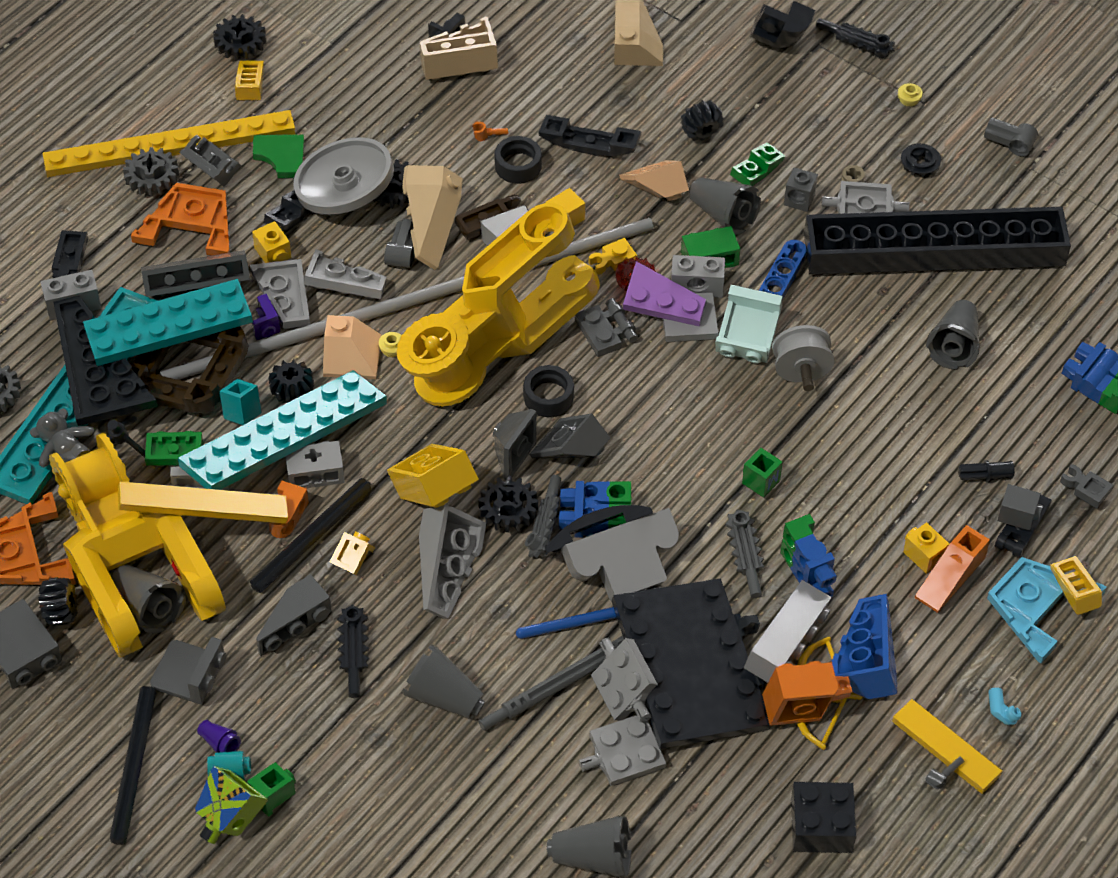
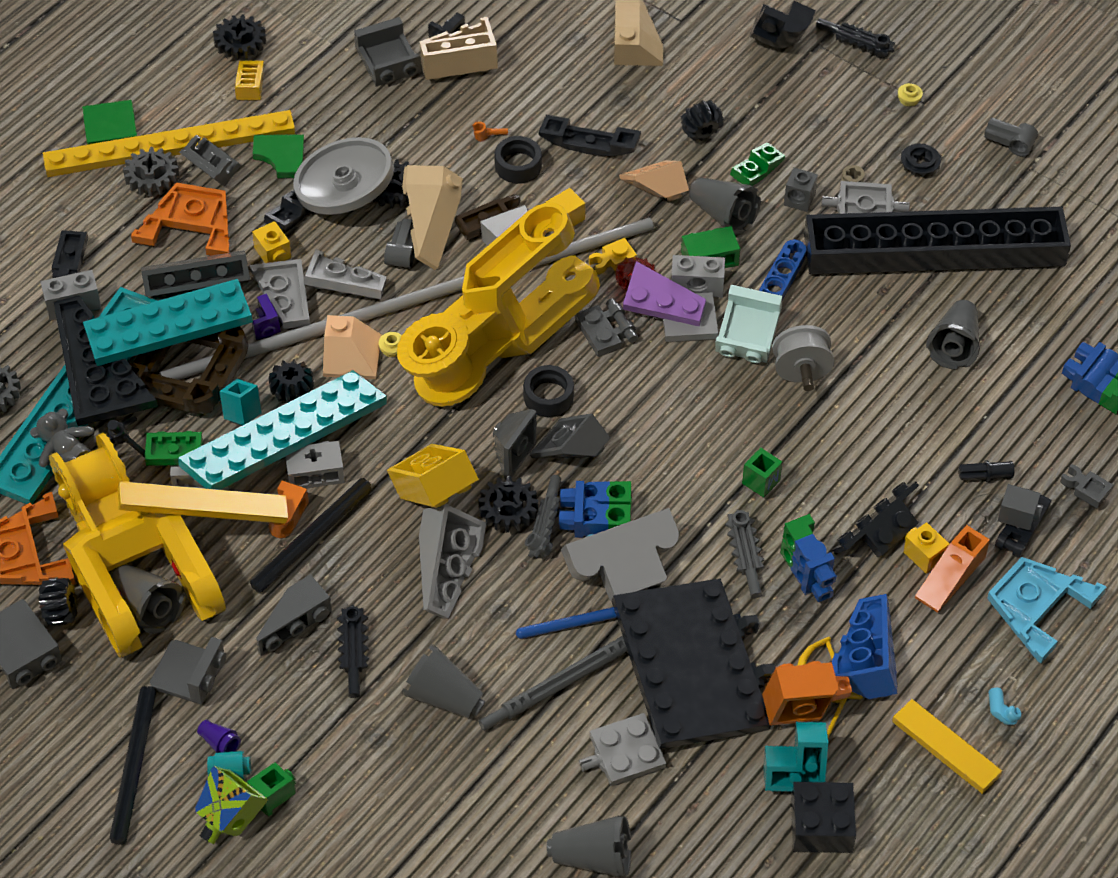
(109, 121): none -> green tile
(351, 552): bracket -> none
(386, 52): none -> dark grey panel
(597, 517): black slope -> none
(624, 680): light grey plate -> none
(789, 630): brick -> none
(800, 762): none -> teal brick
(884, 526): none -> black bracket
(937, 779): dark grey hand -> none
(1082, 600): yellow slope -> none

